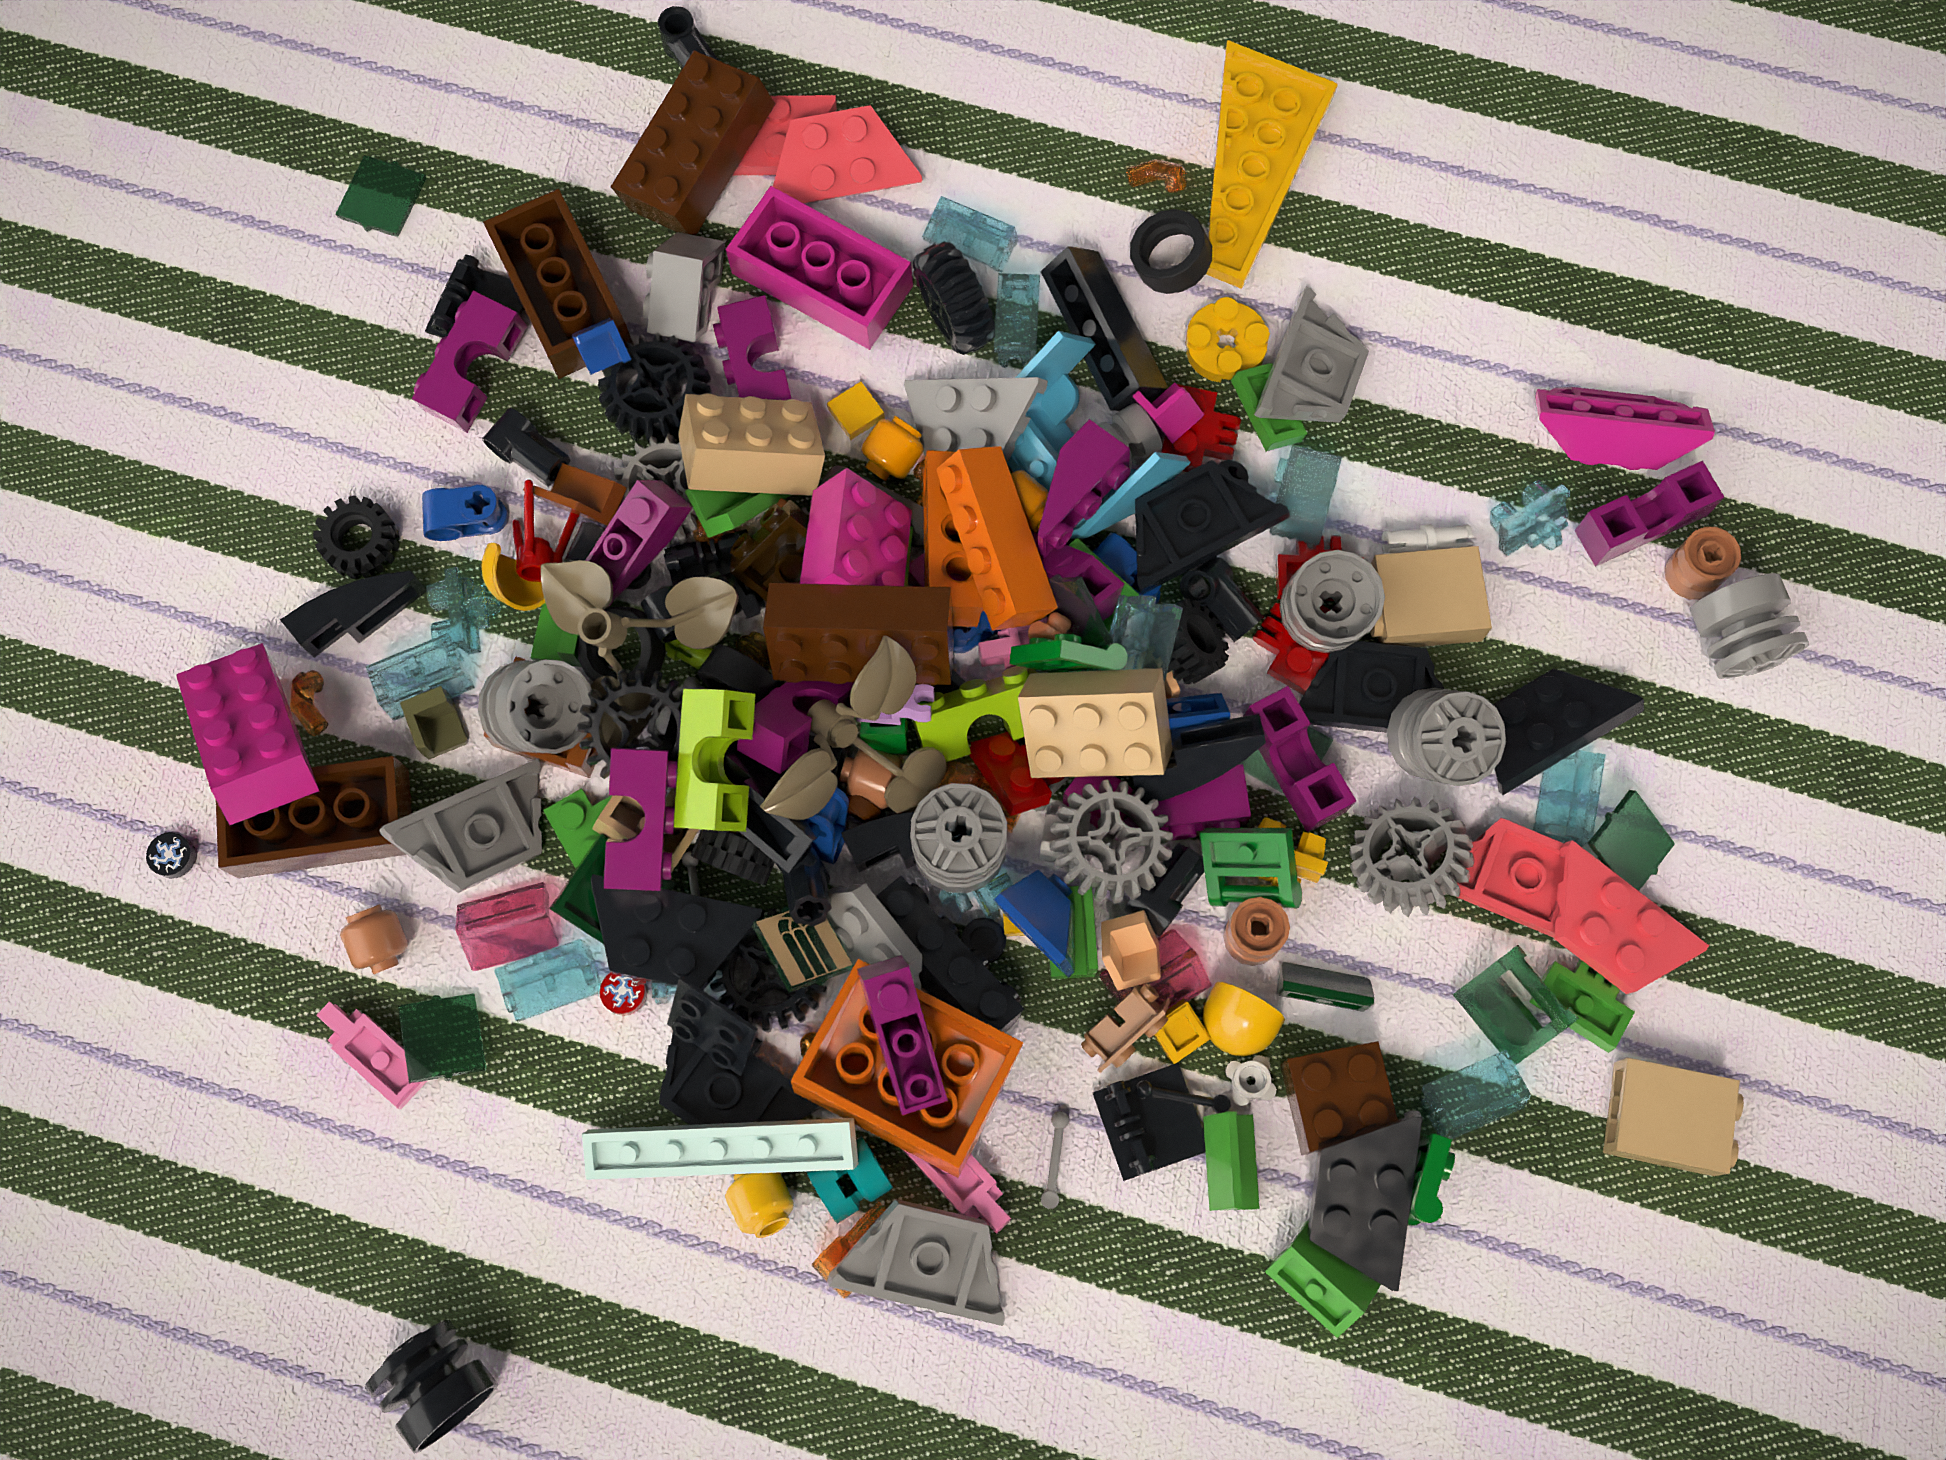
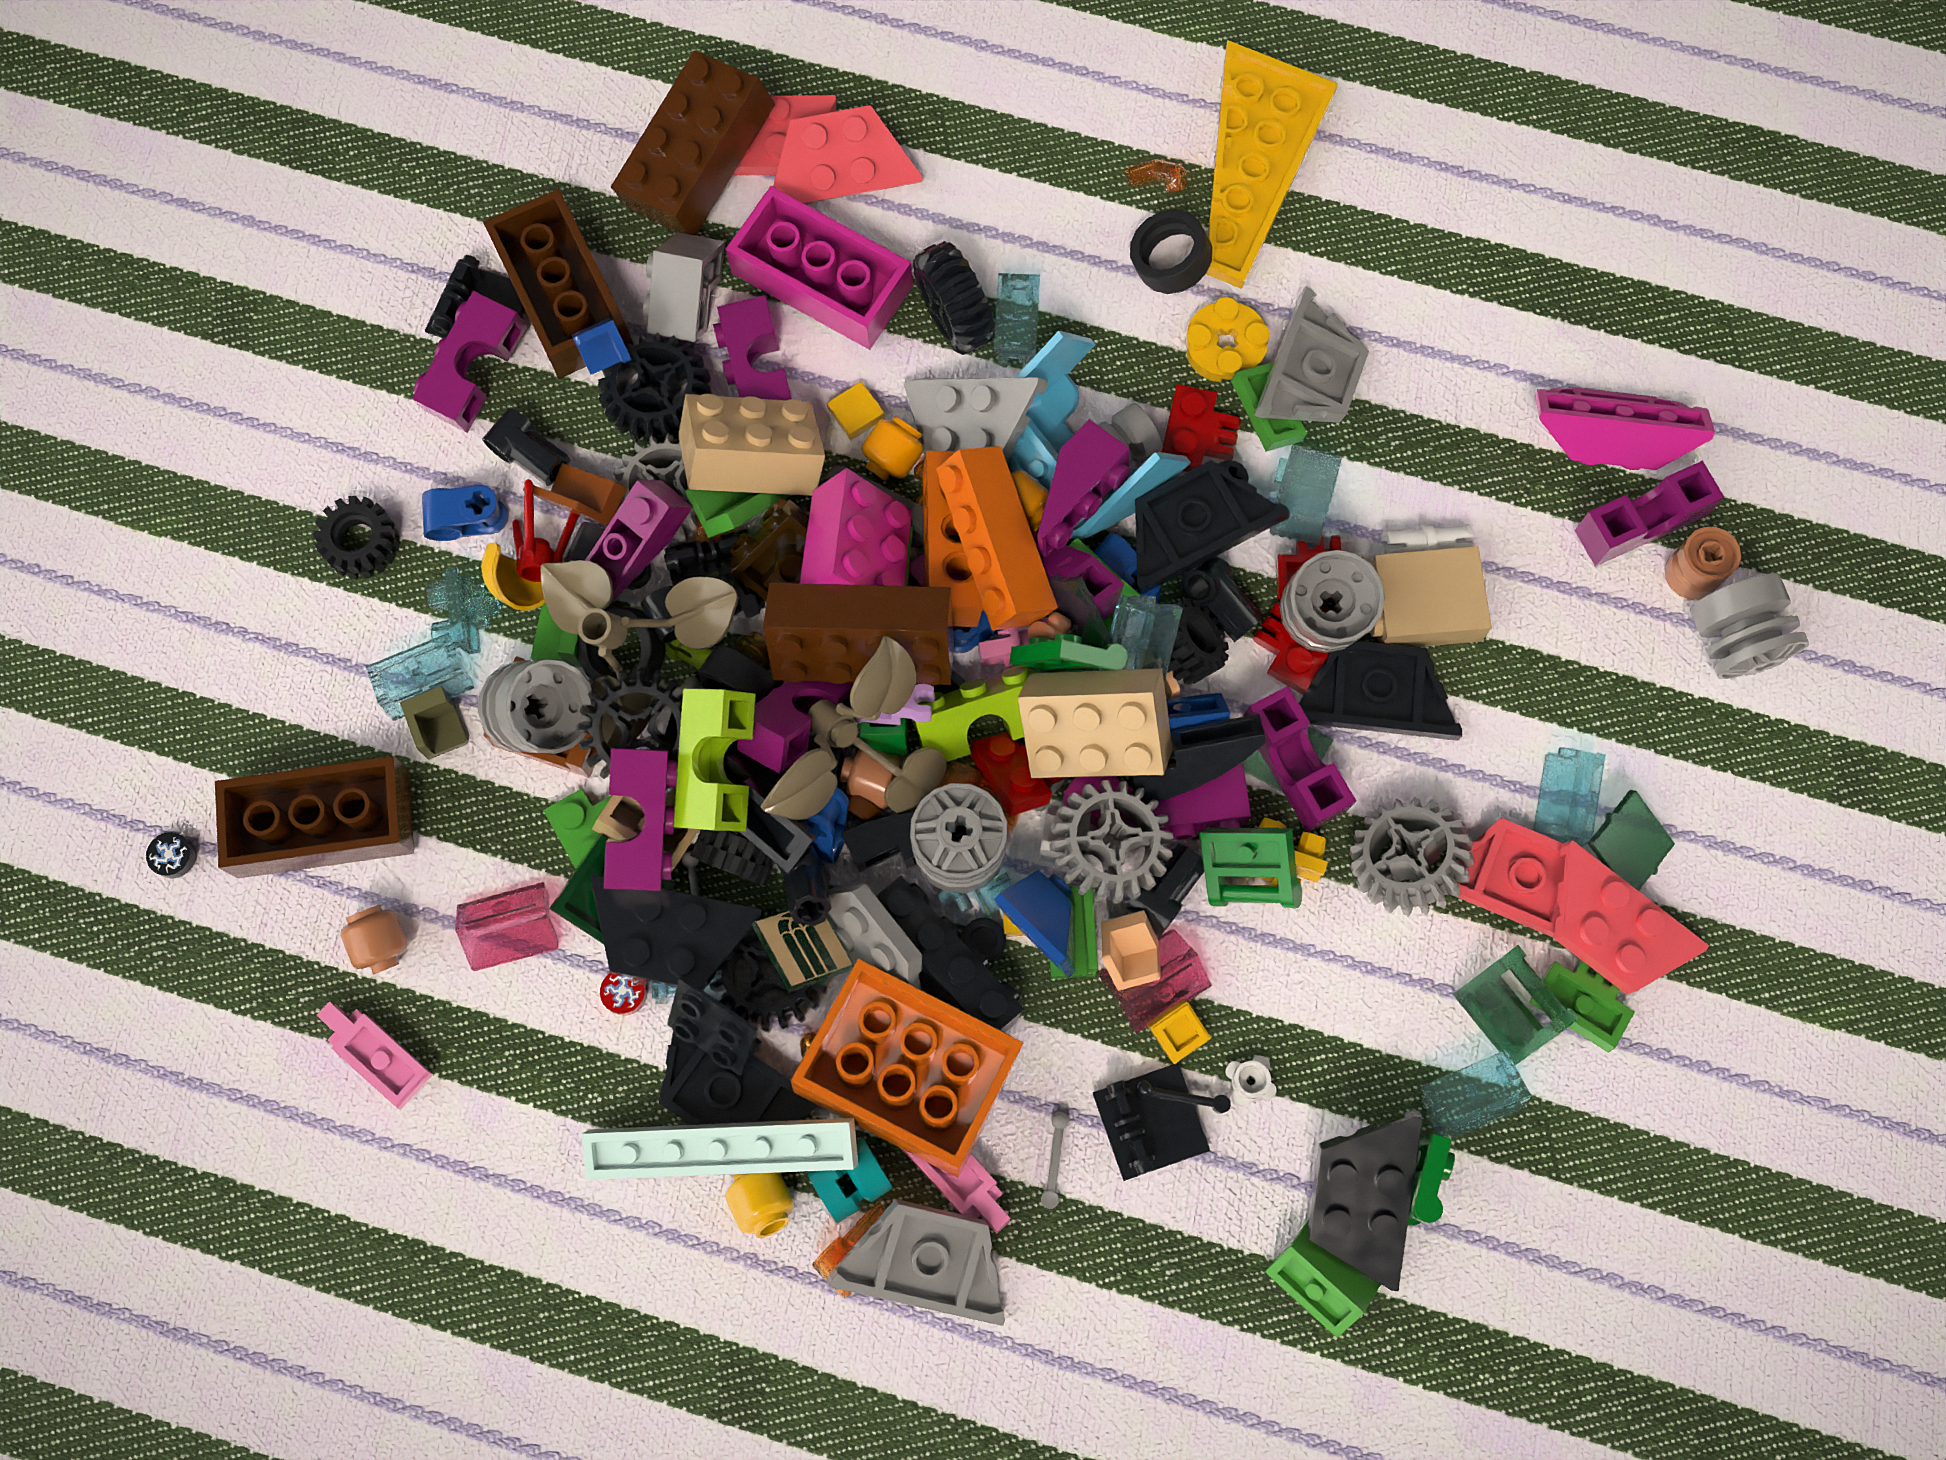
(246, 734): dark pink brick -> none
(302, 701): clear orange arm -> none
(352, 609): black slope -> none
(381, 196): clear green piece -> none
(430, 1385): black wheel -> none
(441, 1038): clear green piece -> none
(475, 830): light grey wing -> none
(549, 980): clear light blue hinge -> none
(681, 46): black piece -> none
(902, 1034): magenta slope -> none
(972, 233): clear light blue hinge -> none
(1097, 311): black brick -> none
(1140, 1017): medium nougat hinge -> none
(1172, 411): dark pink panel -> none
(1231, 1162): bright green panel -> none
(1239, 1020): yellow helmet -> none
(1256, 931): nougat wheel -> none
(1325, 987): slope -> none
(1337, 1093): reddish brown brick -> none
(1424, 729): light grey wheel -> none
(1535, 523): clear light blue hips -> none
(1554, 720): black wing -> none
(1673, 1117): tan brick -> none

